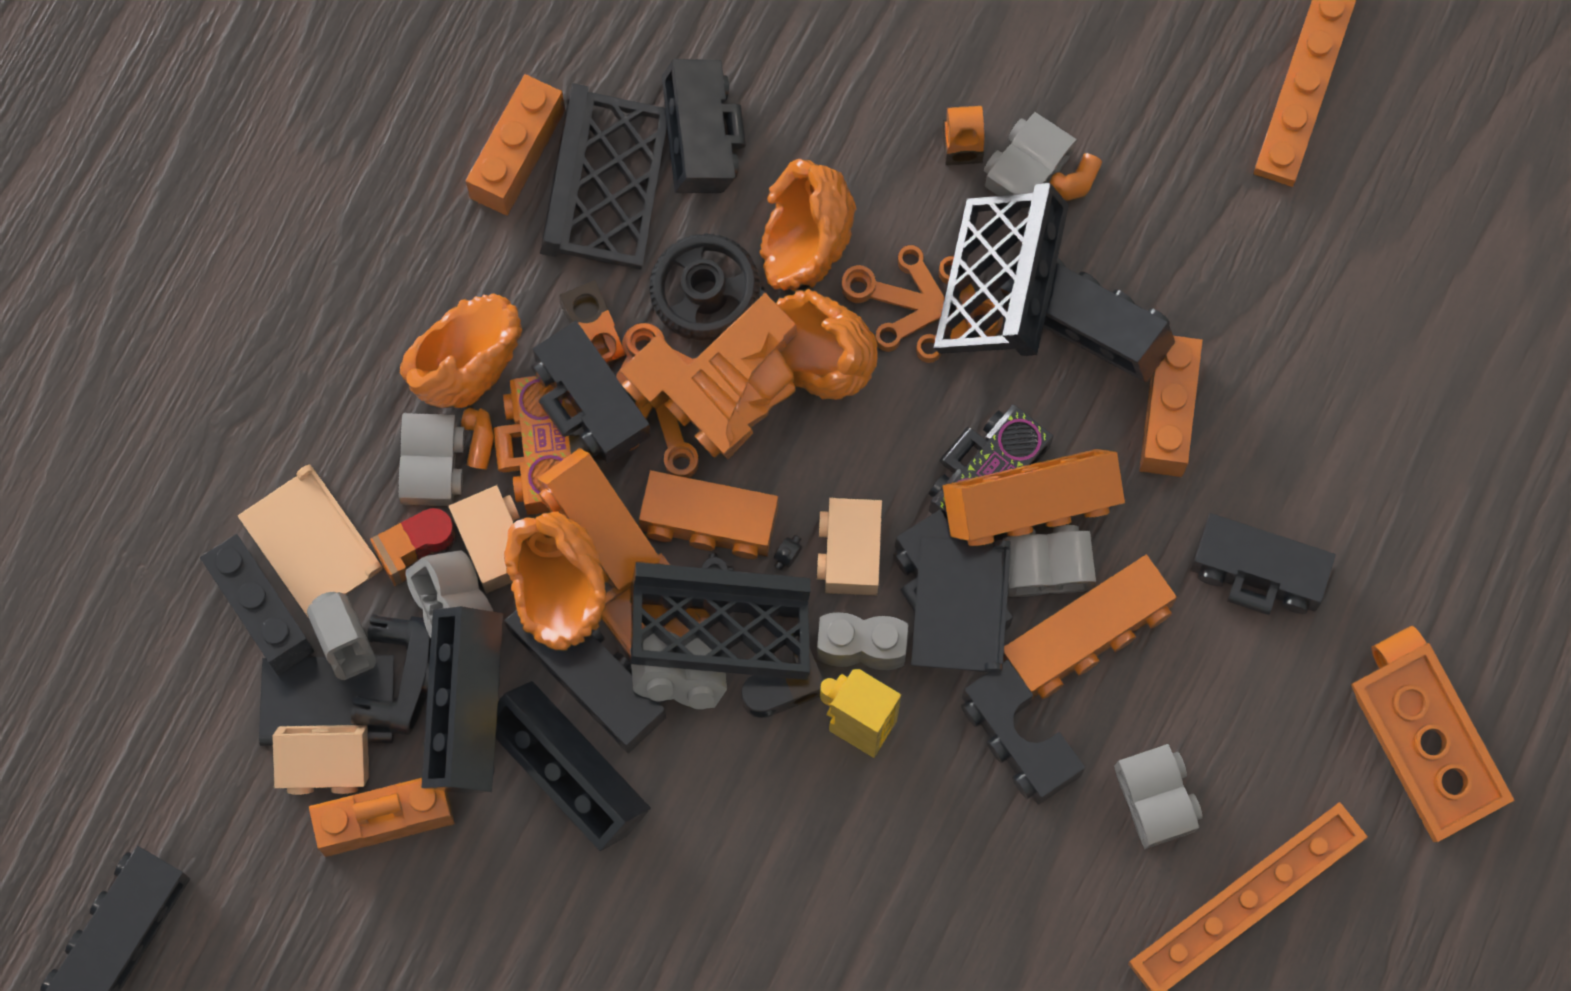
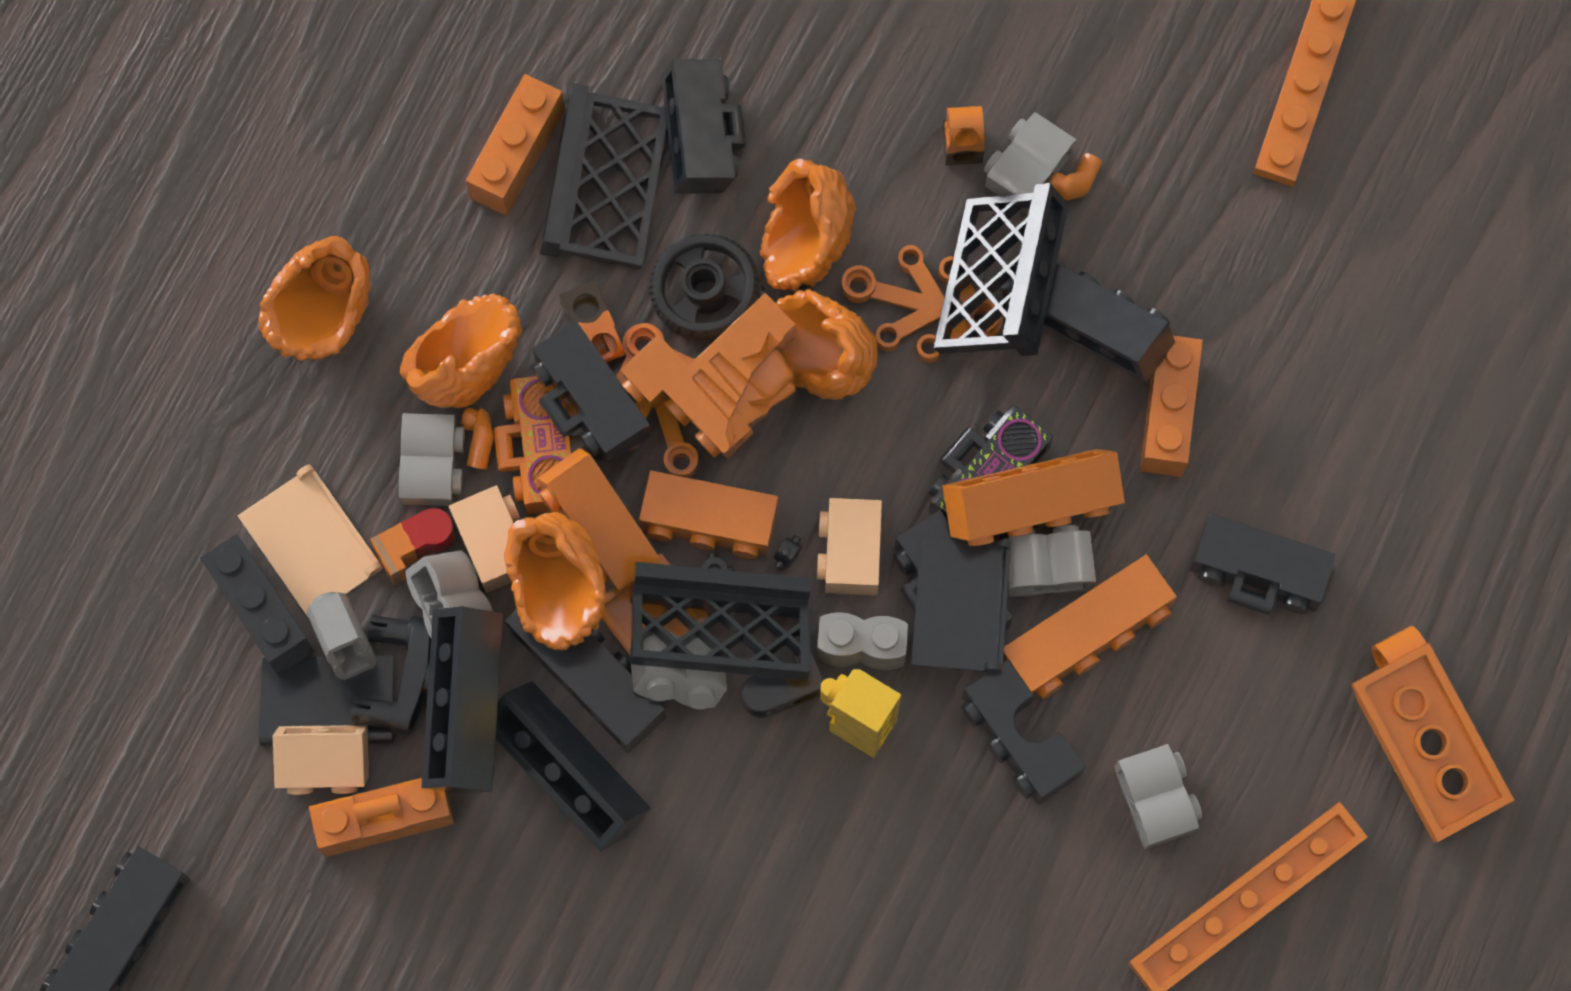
(316, 300): none -> orange hair

